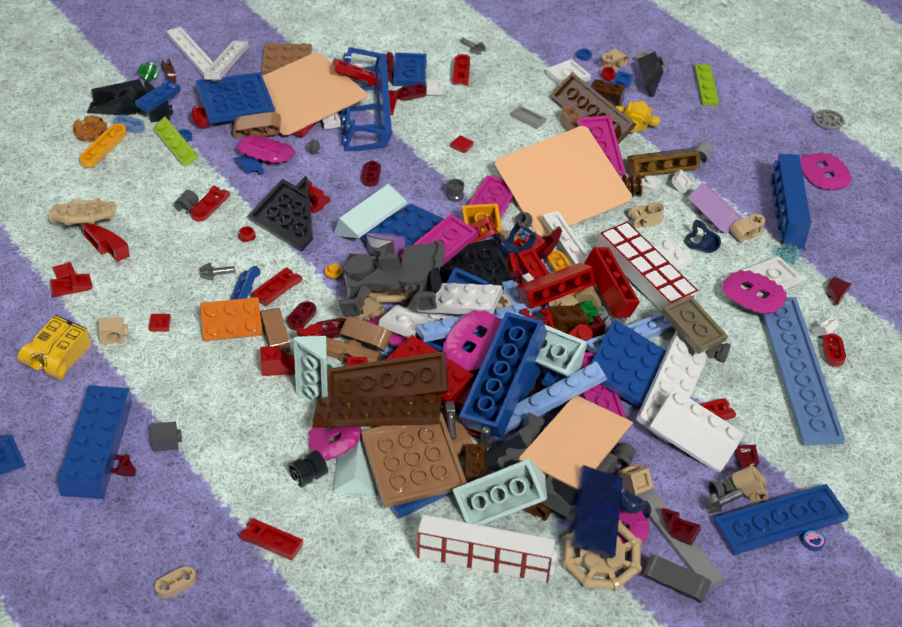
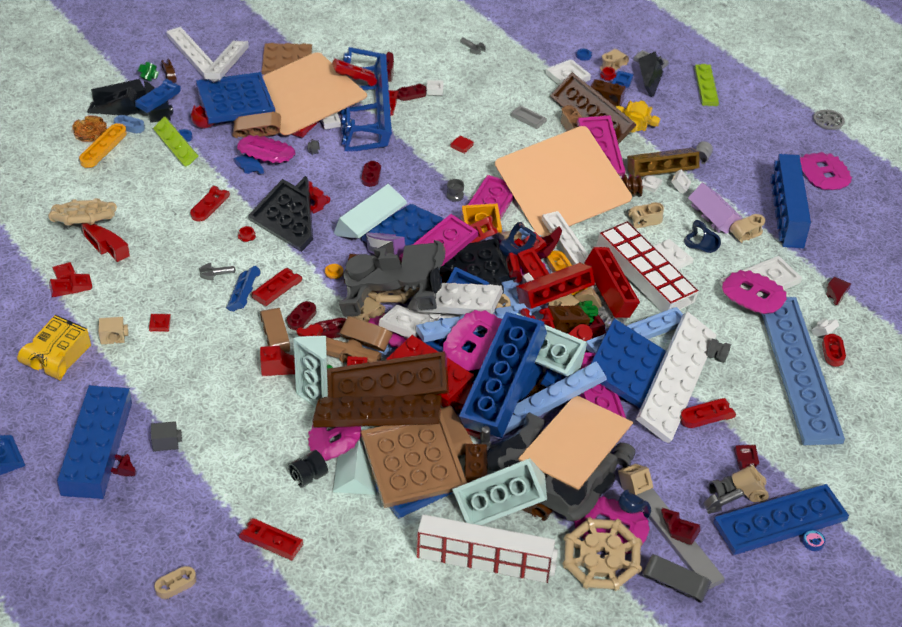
(186, 201): dark grey wheel -> none
(231, 319): orange plate -> none
(409, 69): blue plate -> none
(450, 418): flat silver bar -> none
(461, 69): red plate -> none
(524, 216): dark grey plate -> none
(597, 512): clear blue tile -> none
(694, 324): dark tan plate -> none
(696, 430): white slope -> none
(788, 252): clear light blue gear -> none

